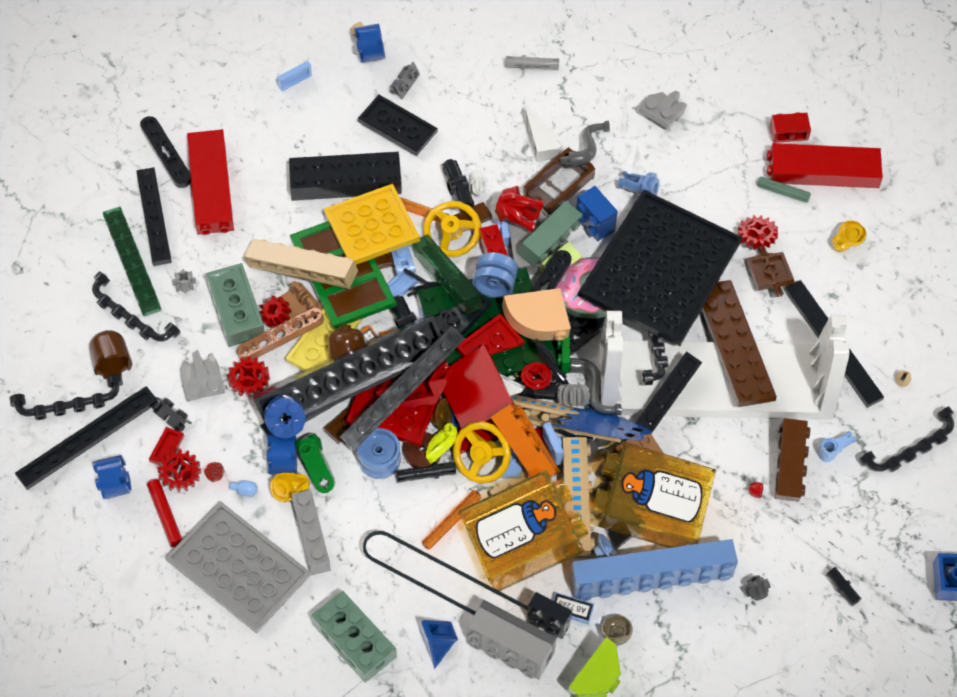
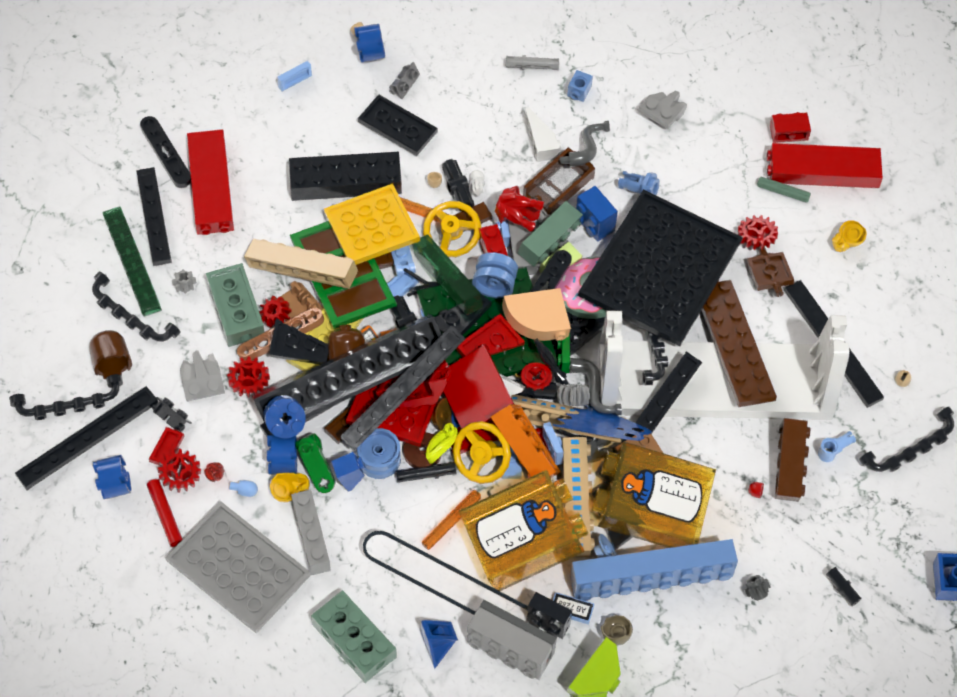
(294, 345): none -> black wing
(349, 470): none -> blue slope
(434, 179): none -> tan hinge
(580, 86): none -> medium blue brick

